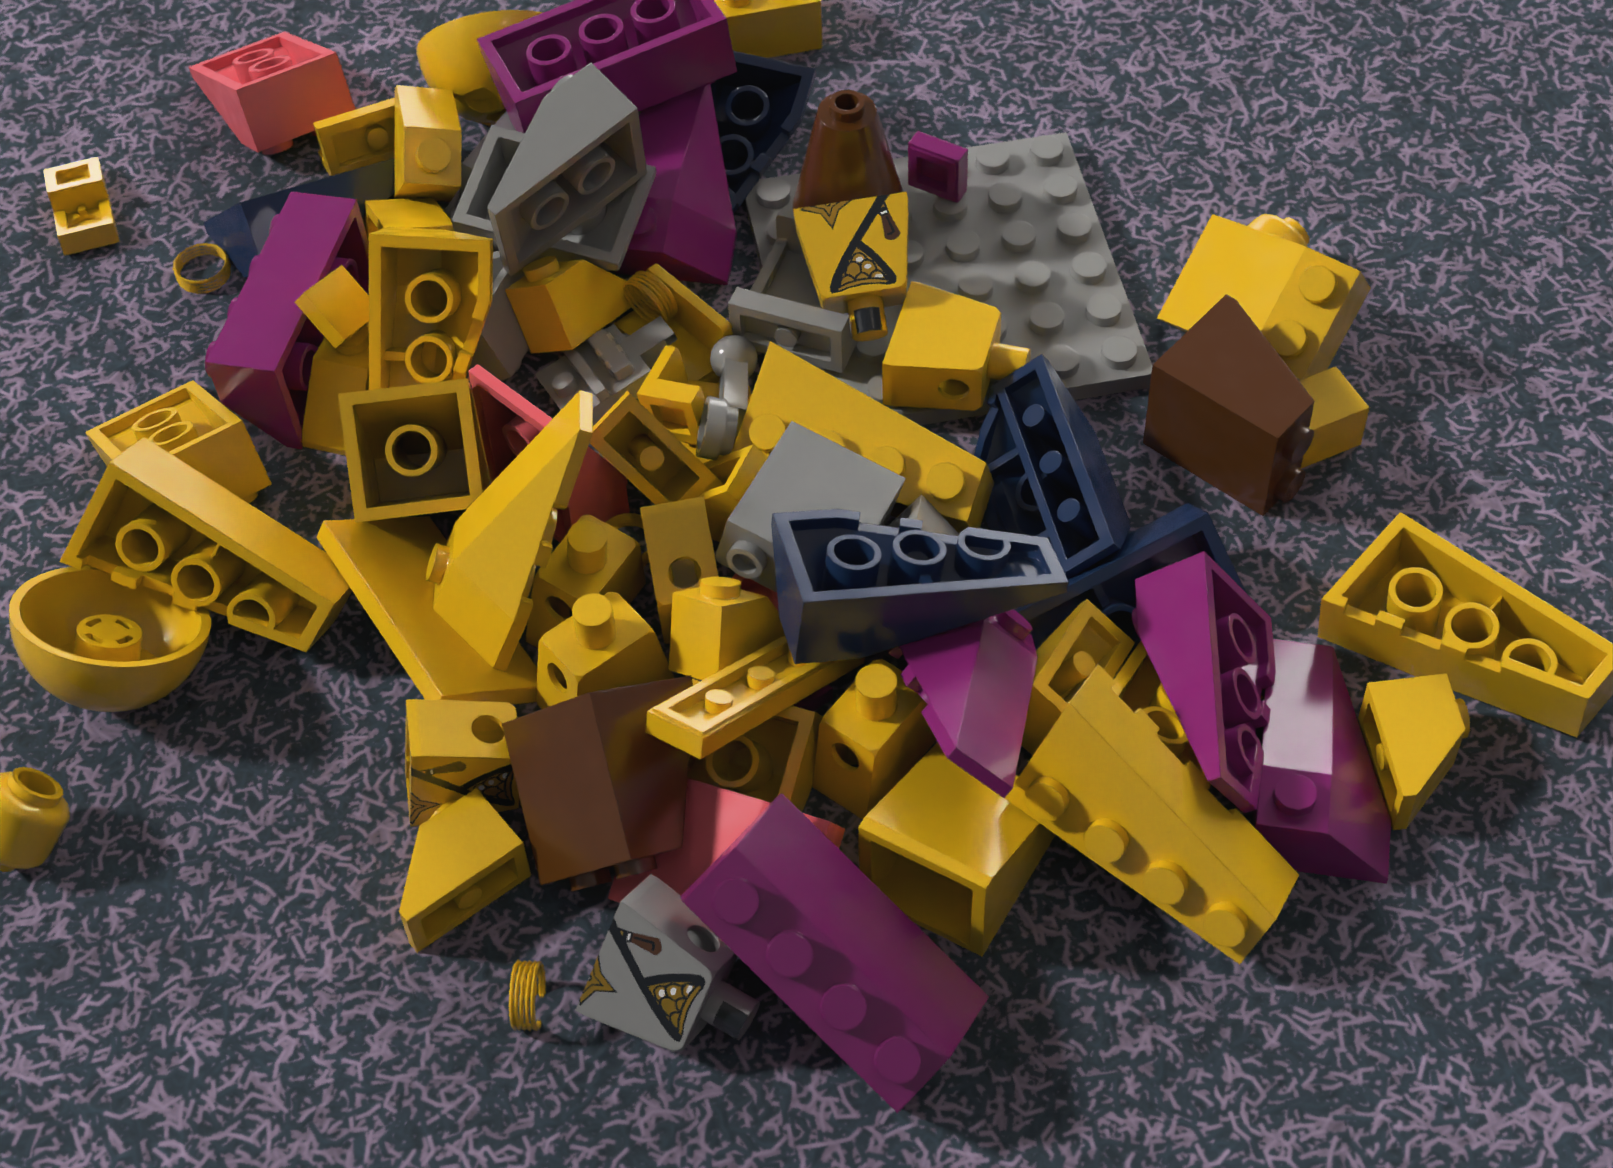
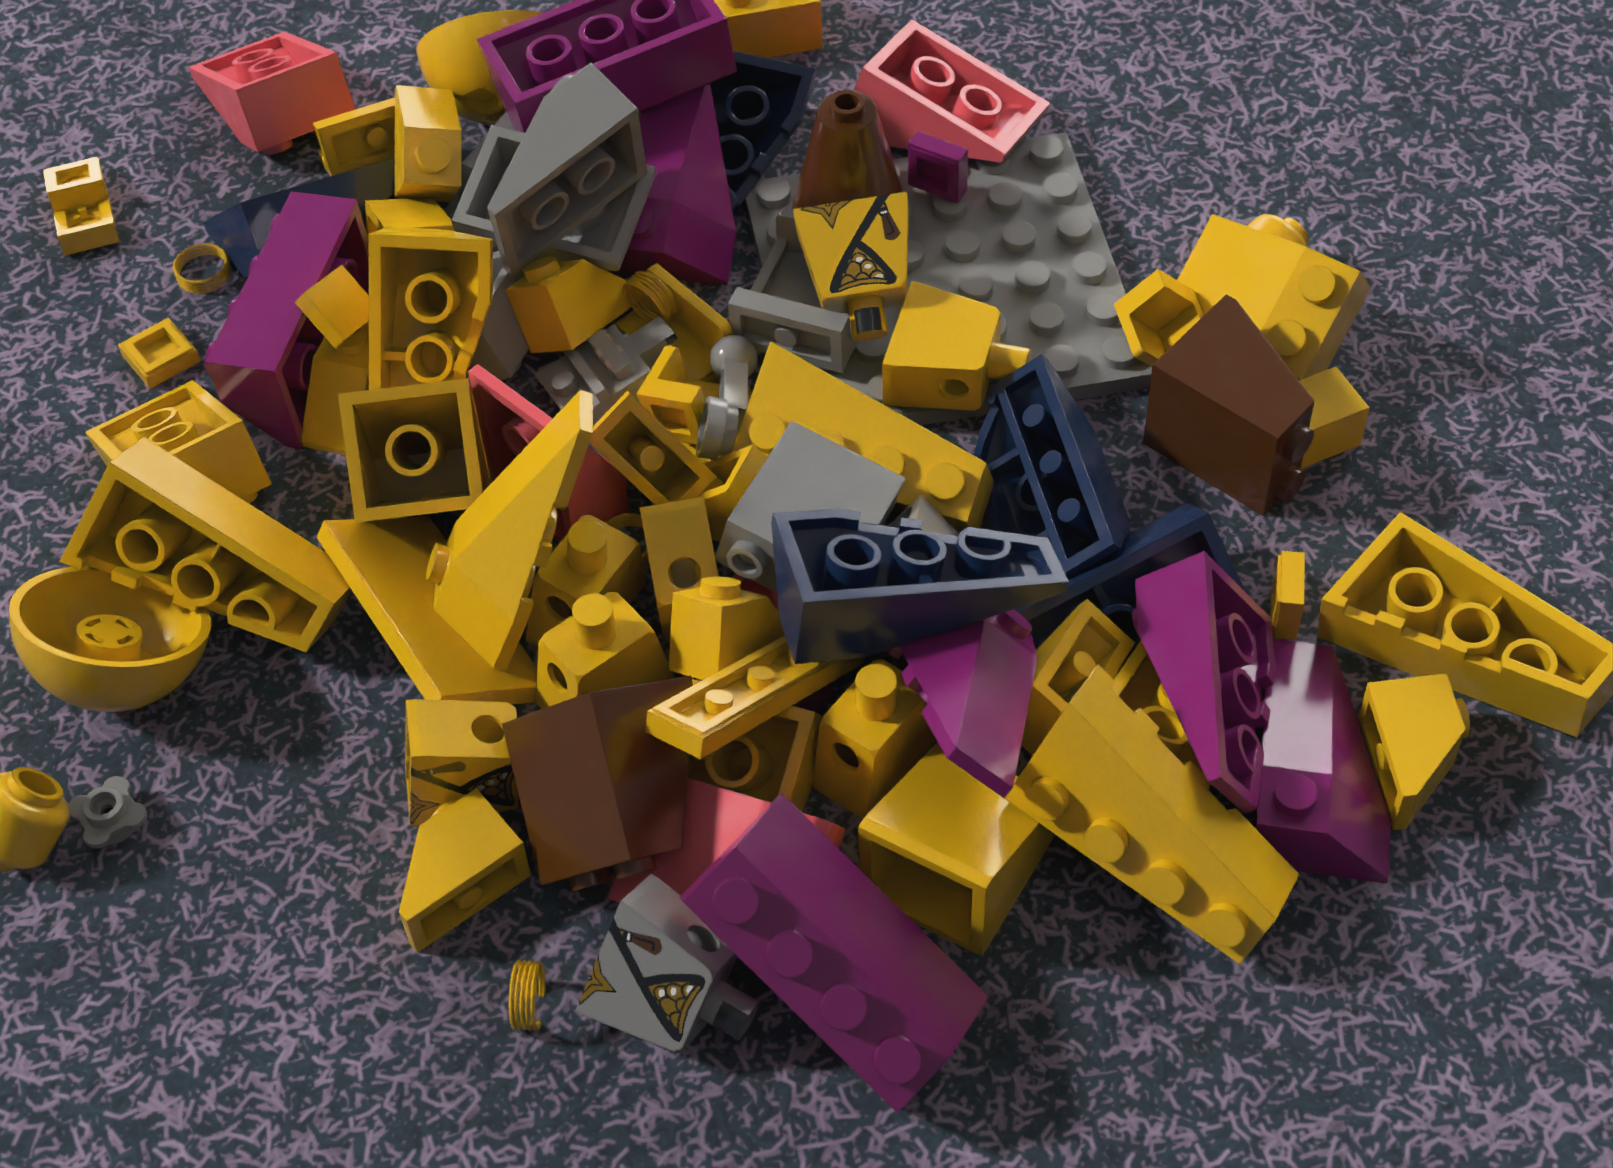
(112, 826): none -> light grey plate
(159, 353): none -> yellow tile
(948, 94): none -> coral slope
(1157, 315): none -> yellow panel
(1287, 595): none -> yellow tile

